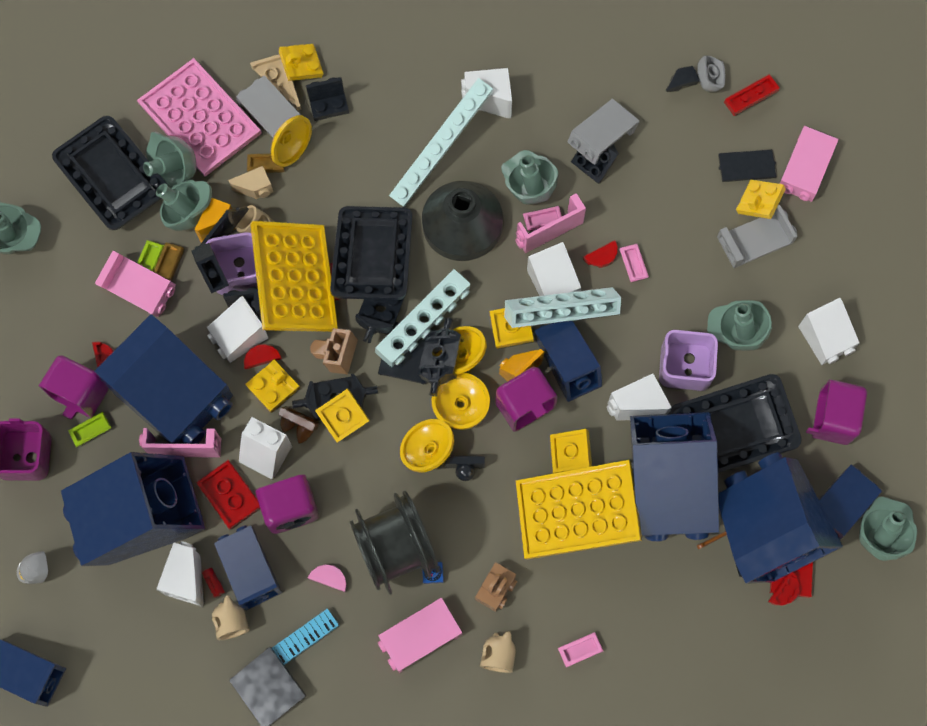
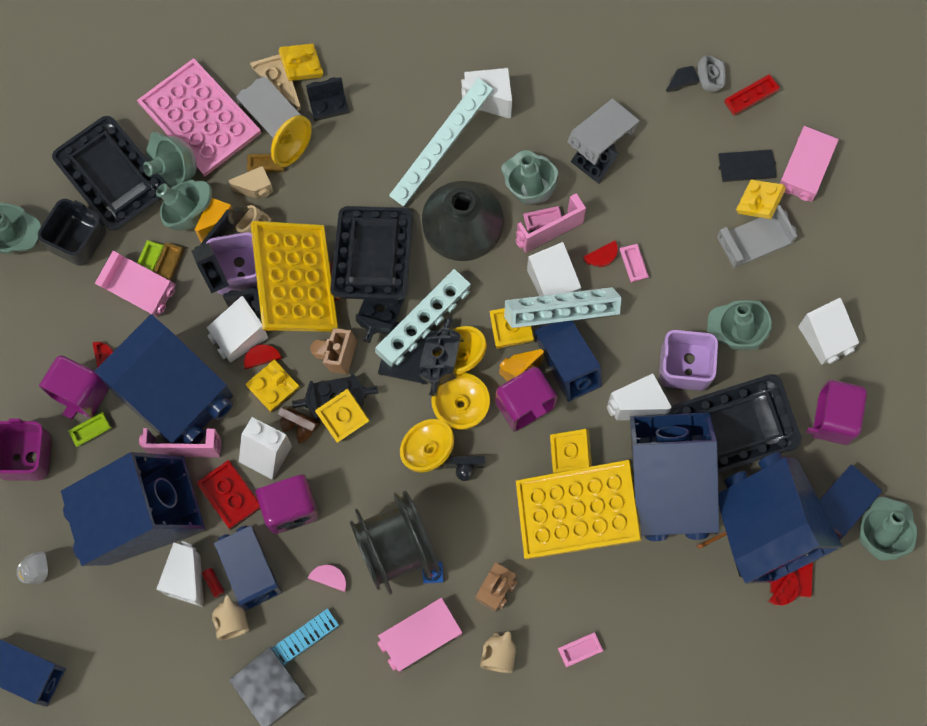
(72, 231): none -> black piece

